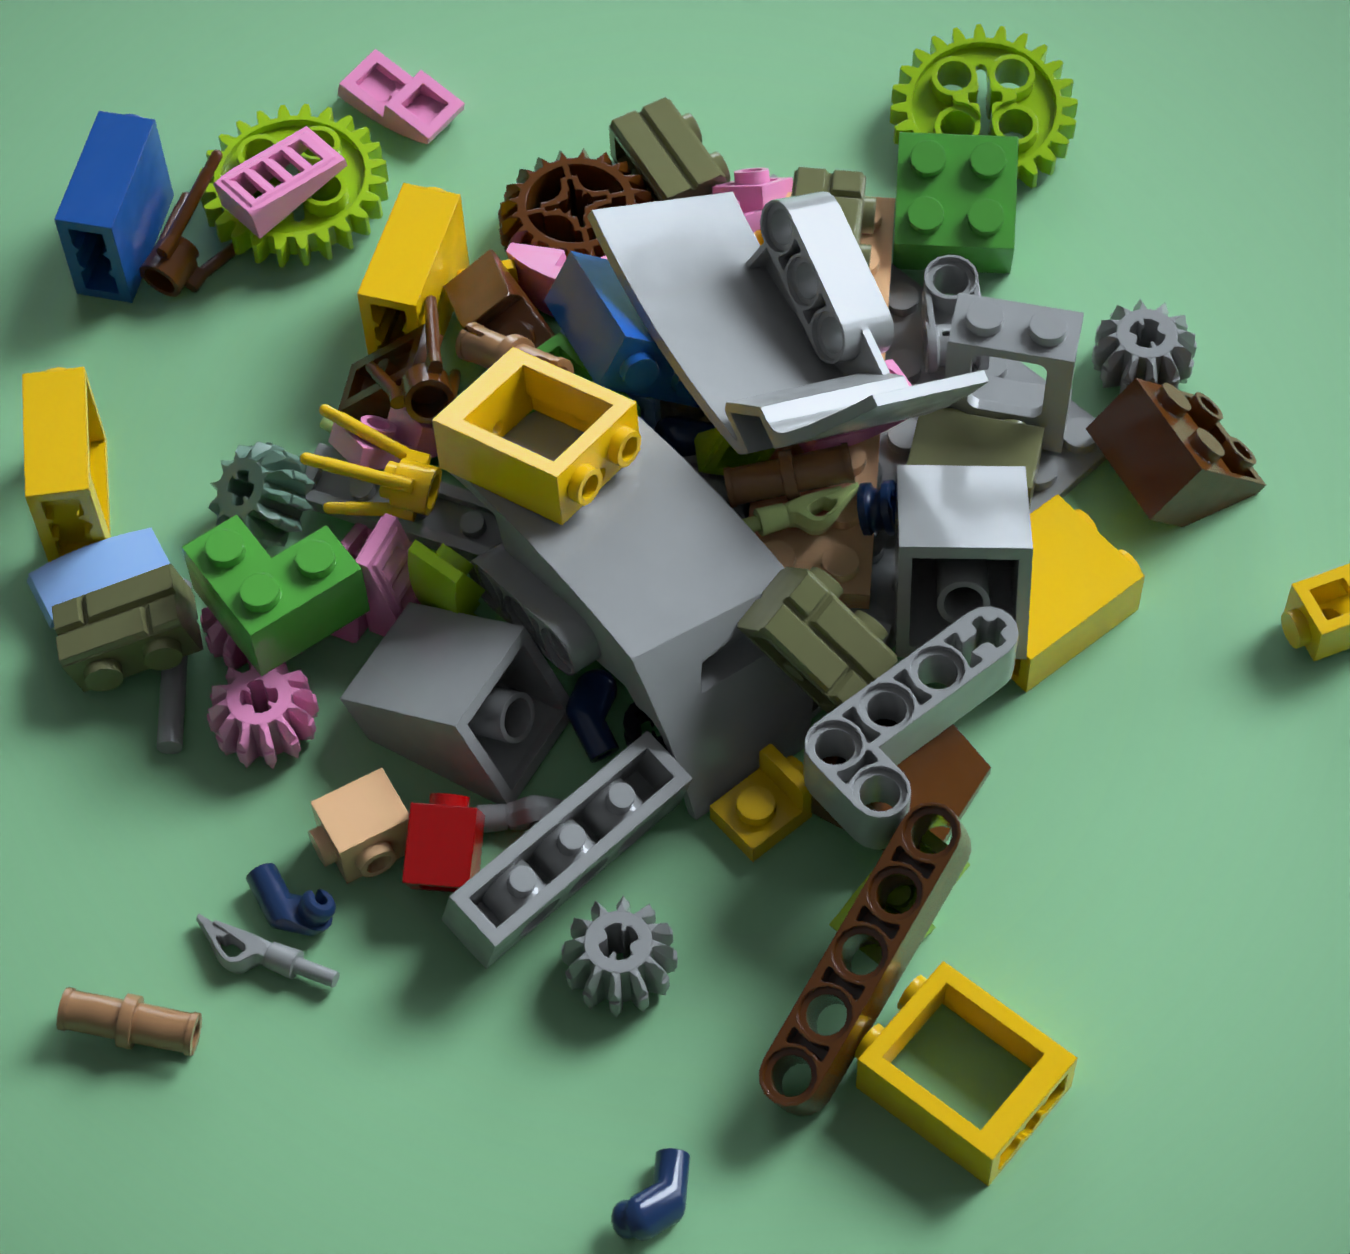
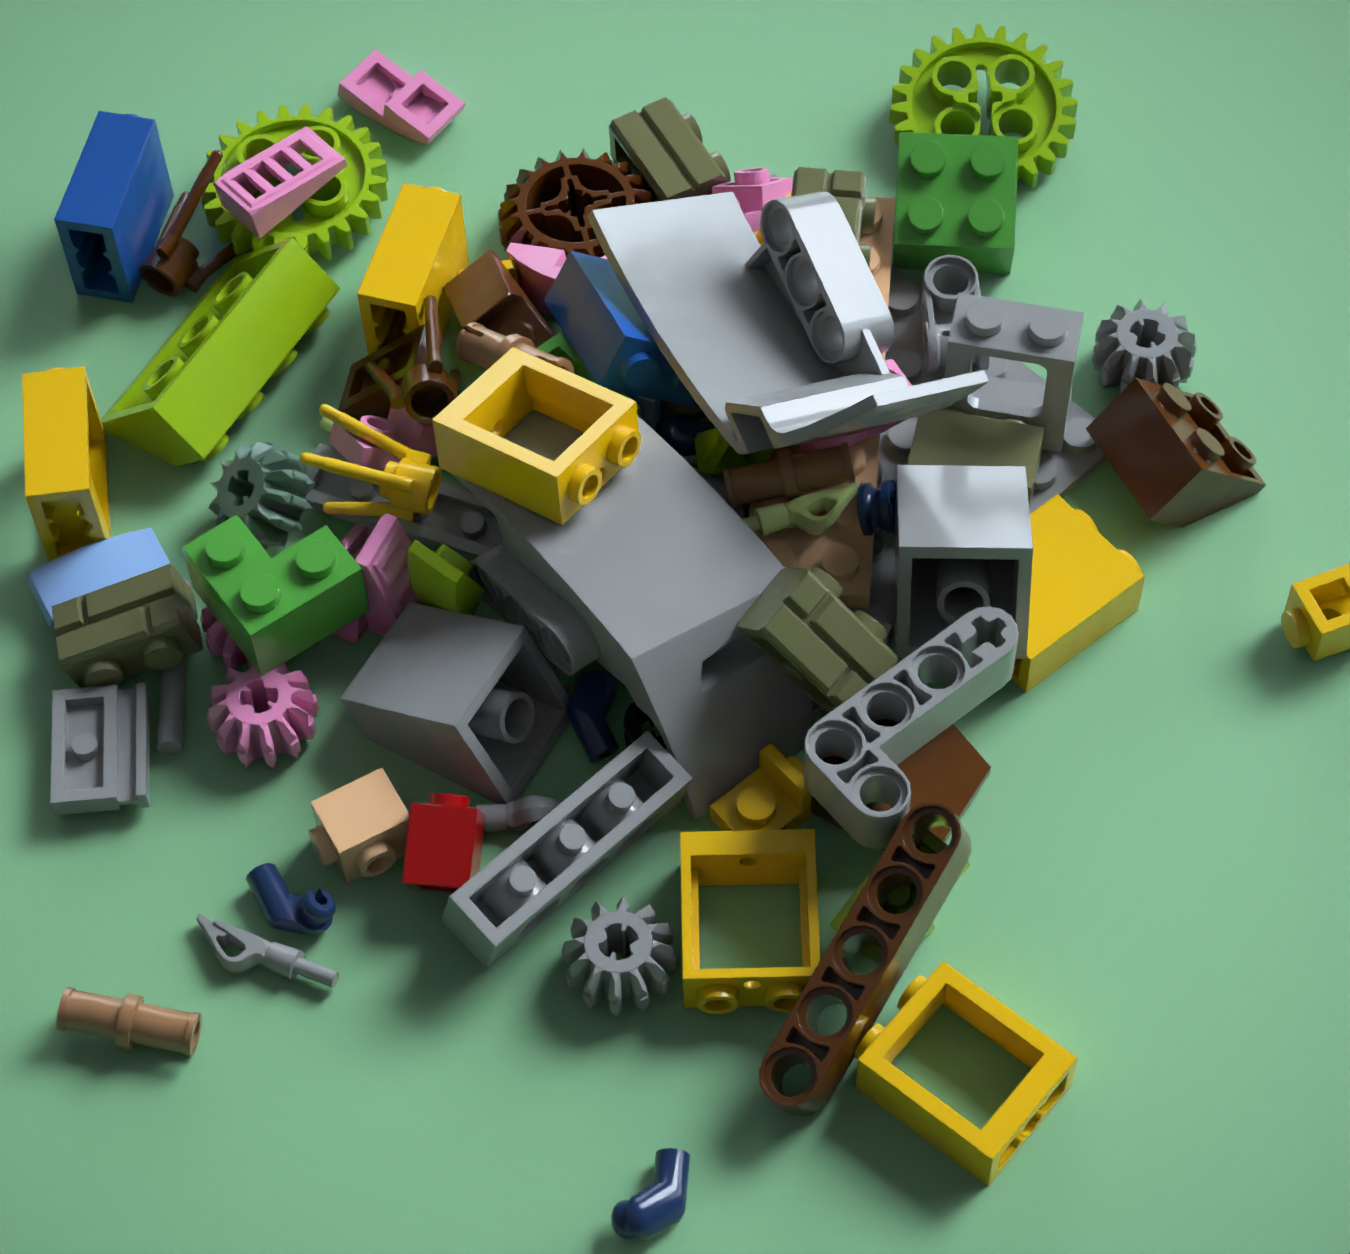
(100, 749): none -> light grey plate
(223, 355): none -> lime slope
(747, 859): none -> yellow window

